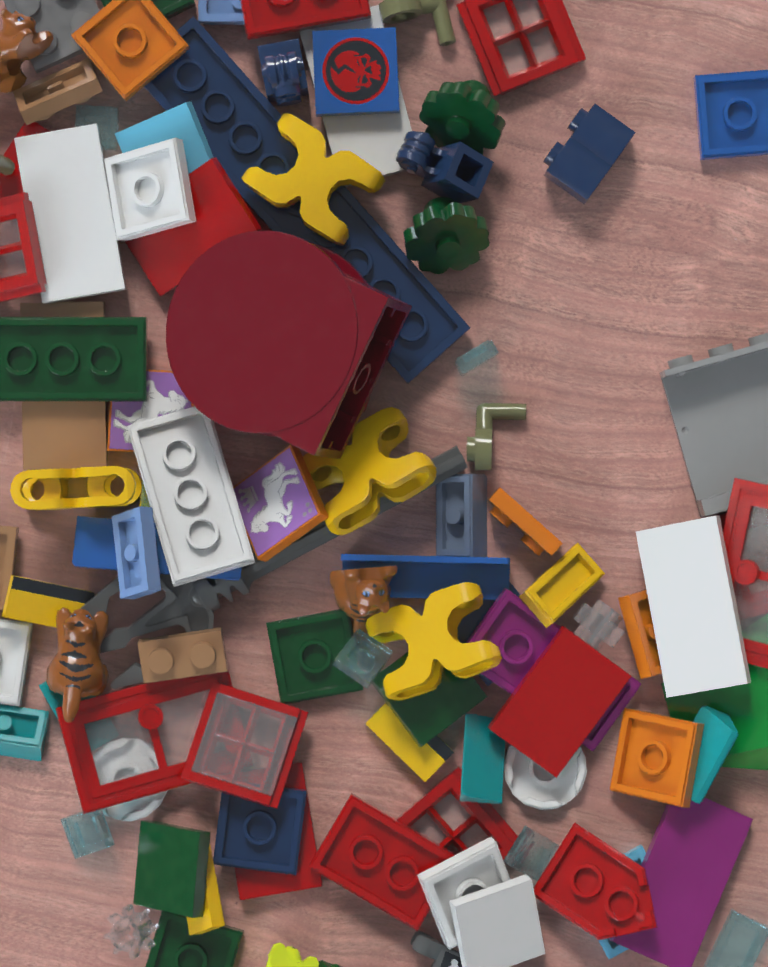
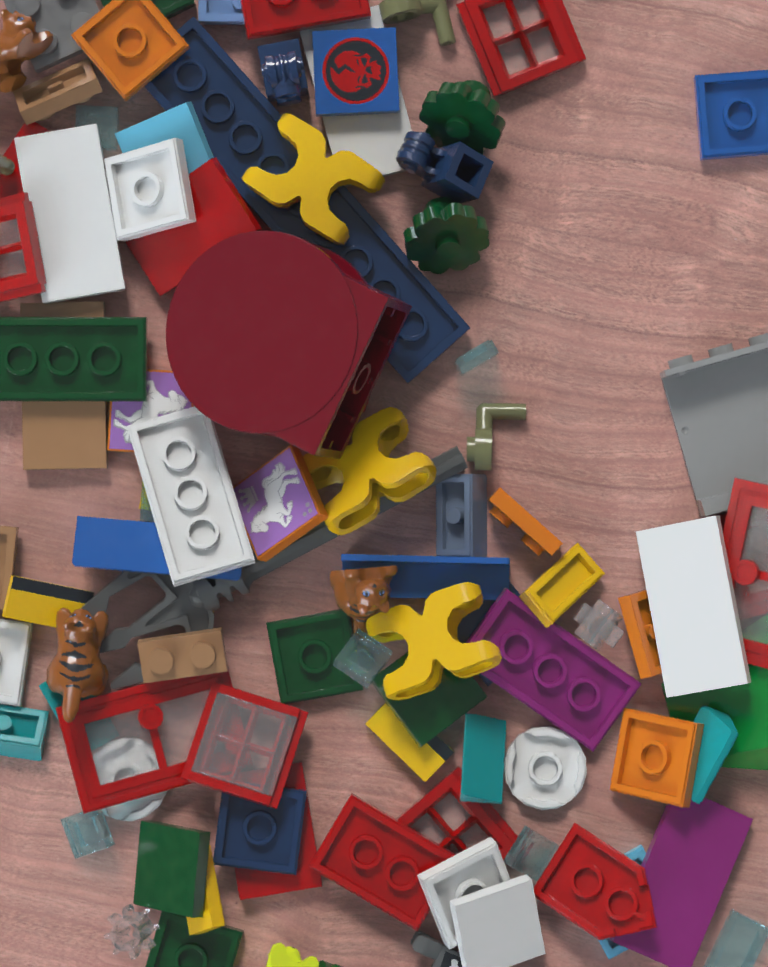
(75, 488): yellow piece -> none
(136, 553): medium blue plate -> none
(559, 701): red tile -> none
(588, 153): dark blue brick -> none

